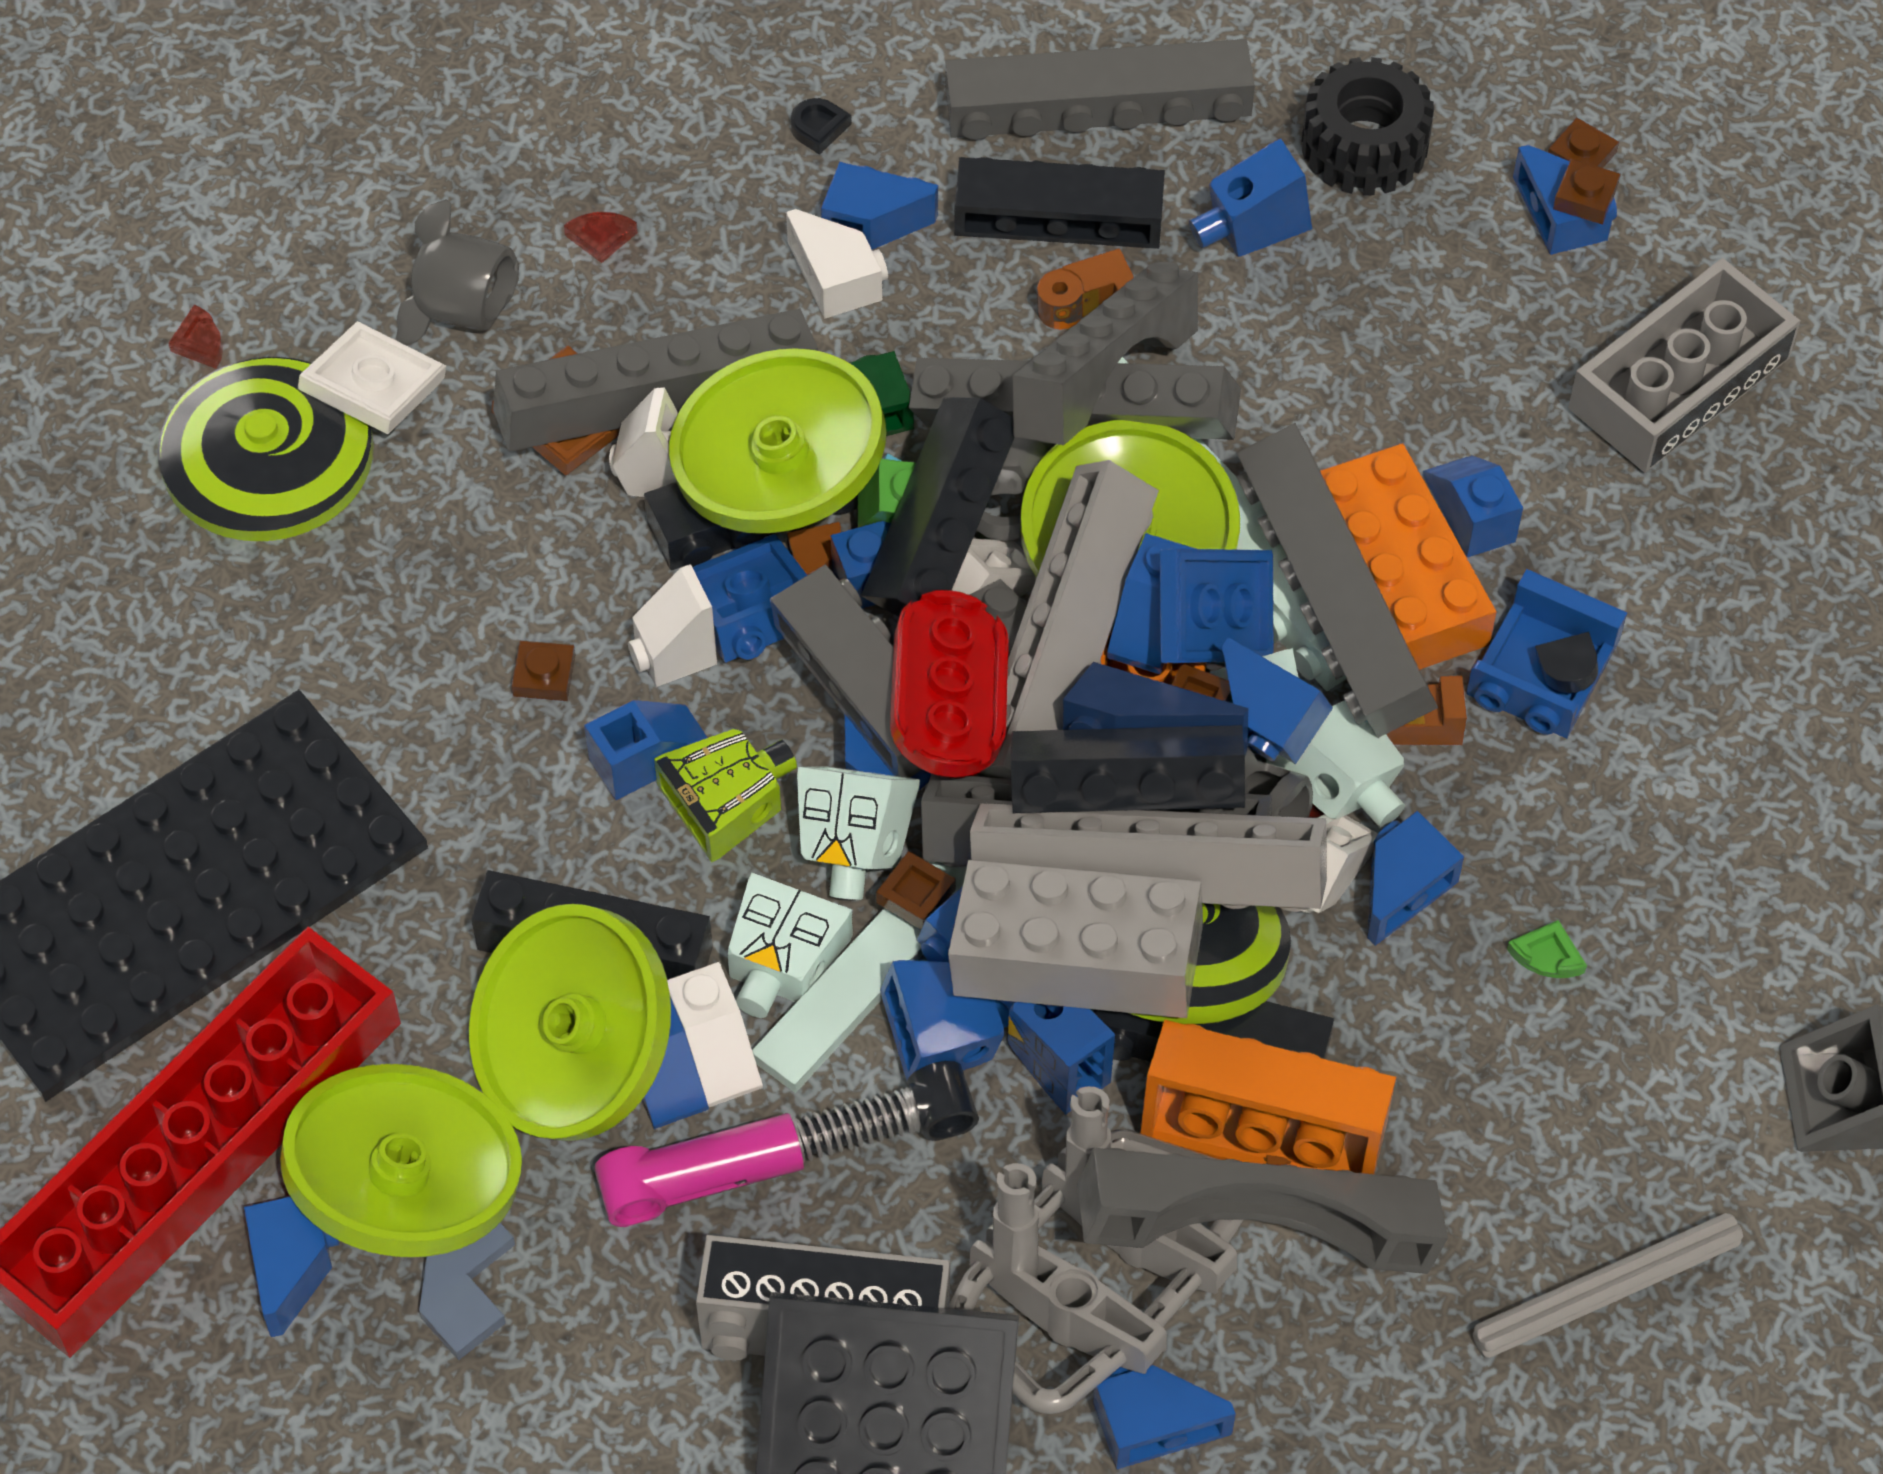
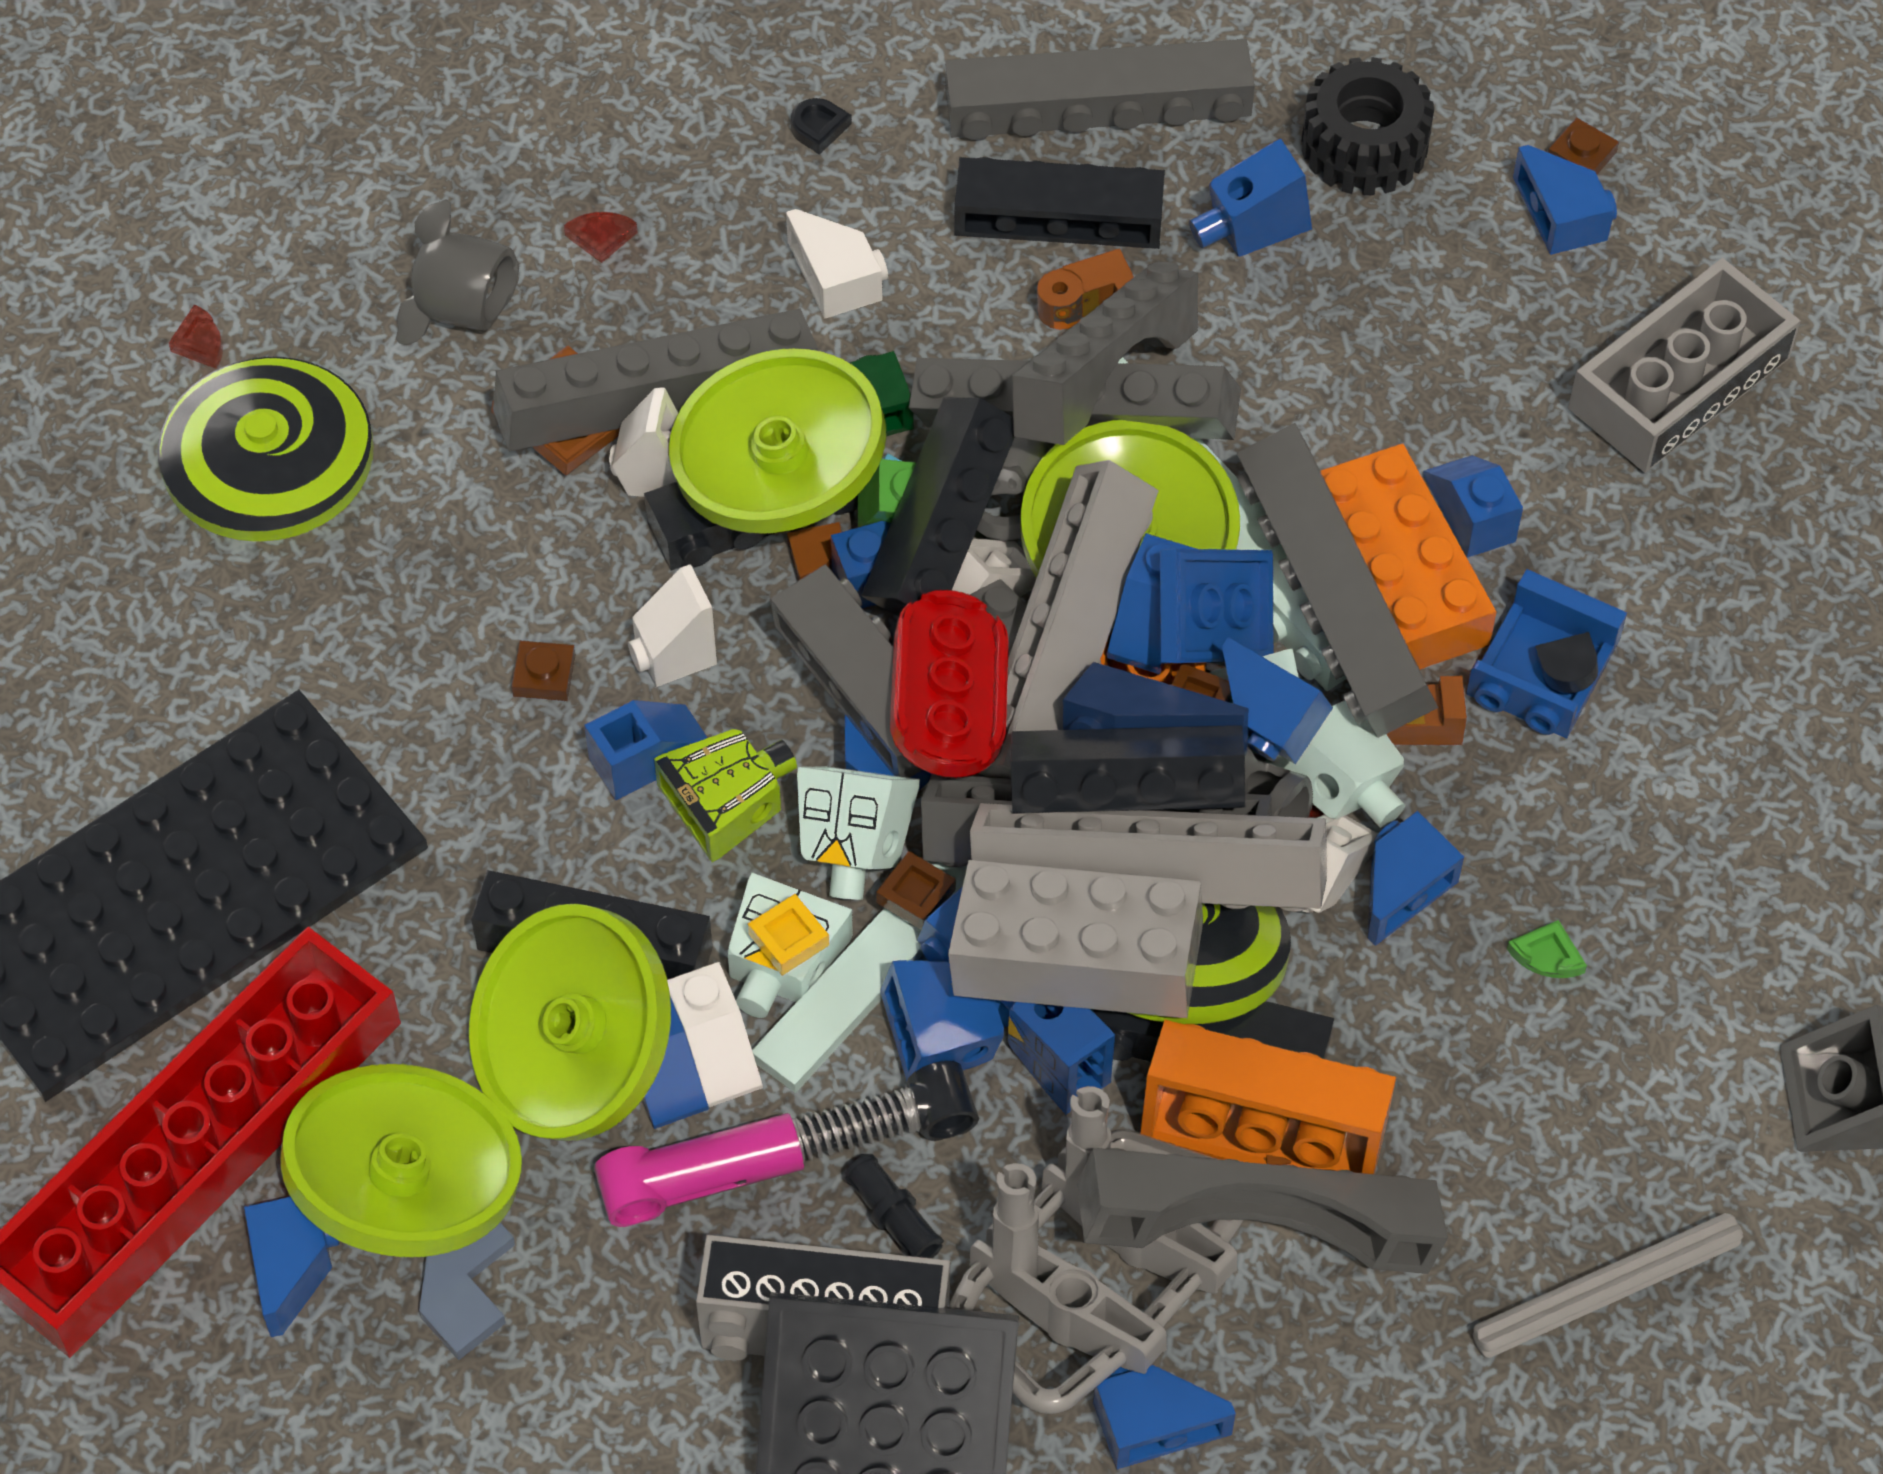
(372, 377): white tile -> none
(740, 595): blue plate -> none
(788, 934): none -> yellow plate
(879, 203): blue slope -> none
(893, 1208): none -> black pin
(1586, 191): reddish brown plate -> none

